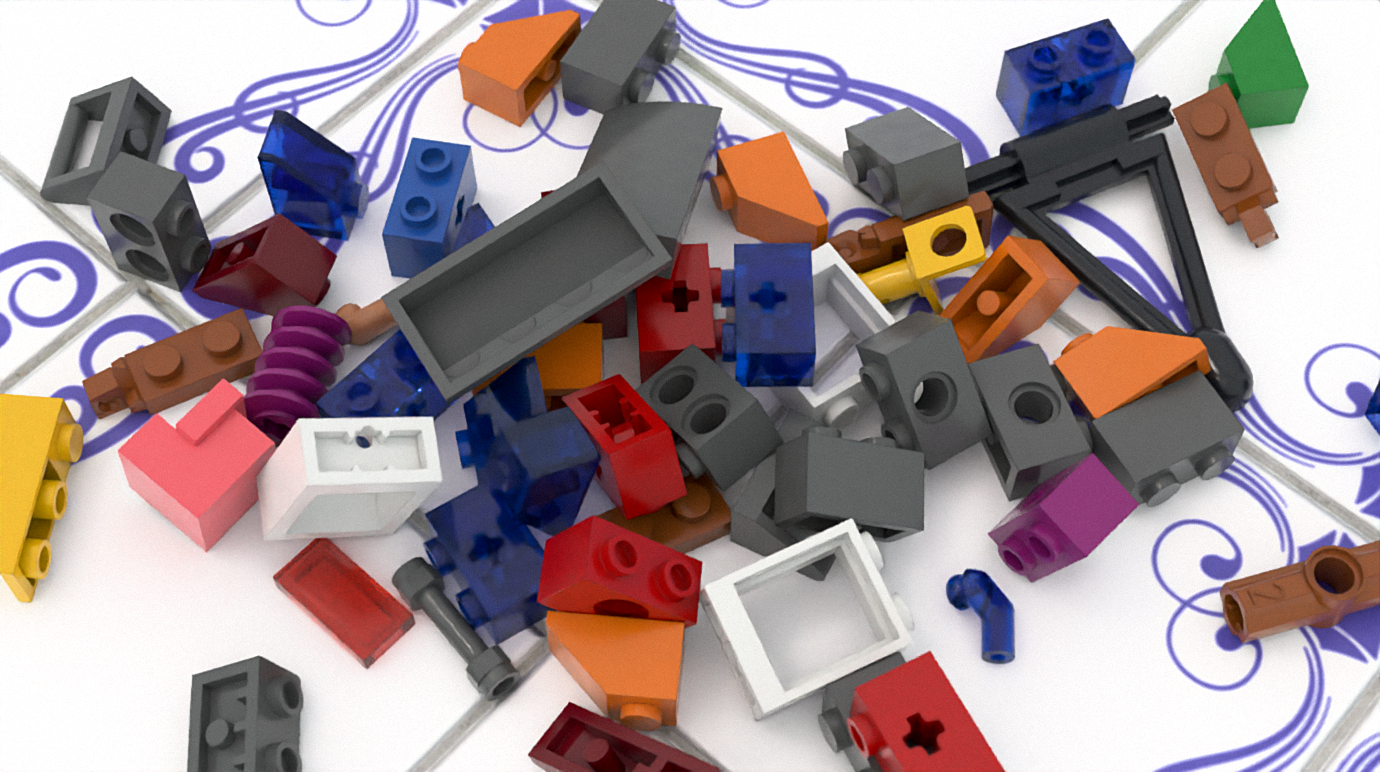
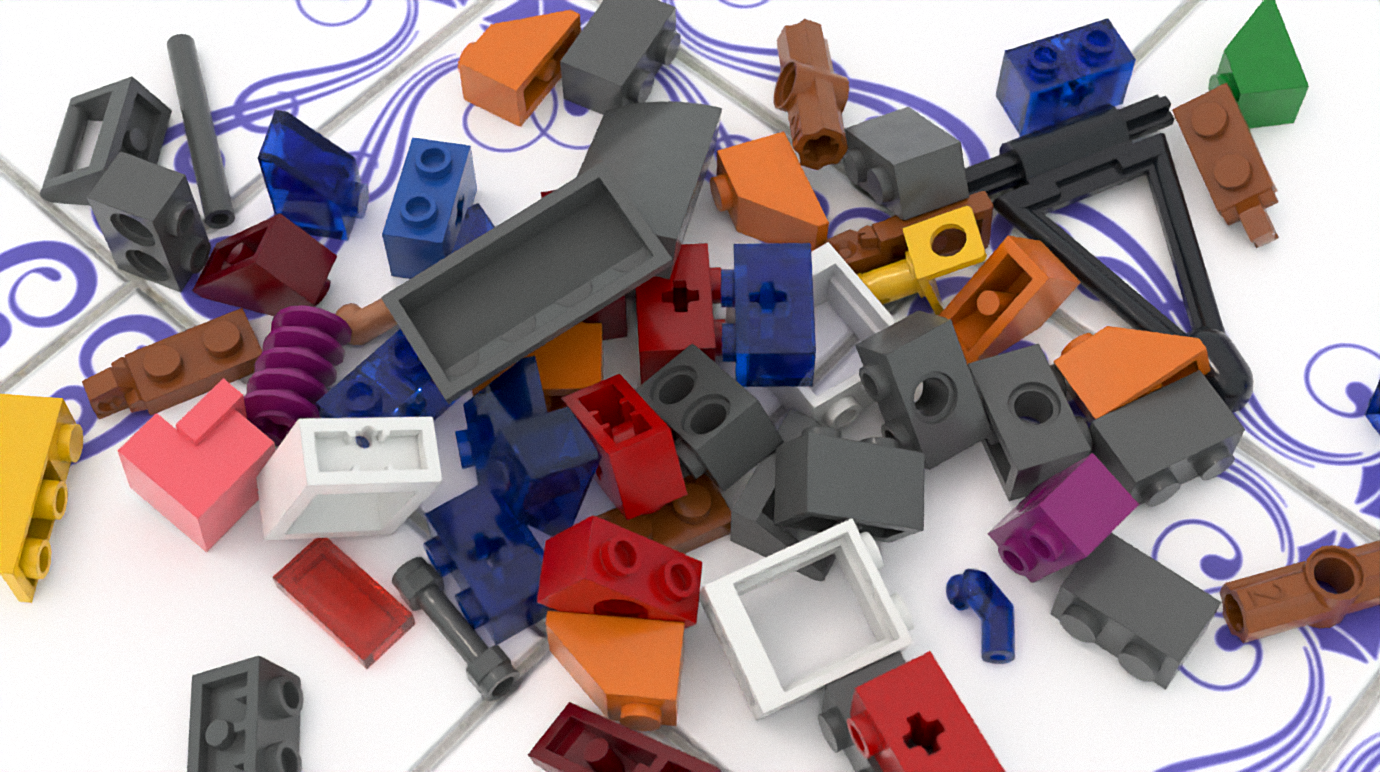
(200, 132): none -> dark grey piece
(811, 95): none -> dark orange piece
(1134, 610): none -> dark grey brick

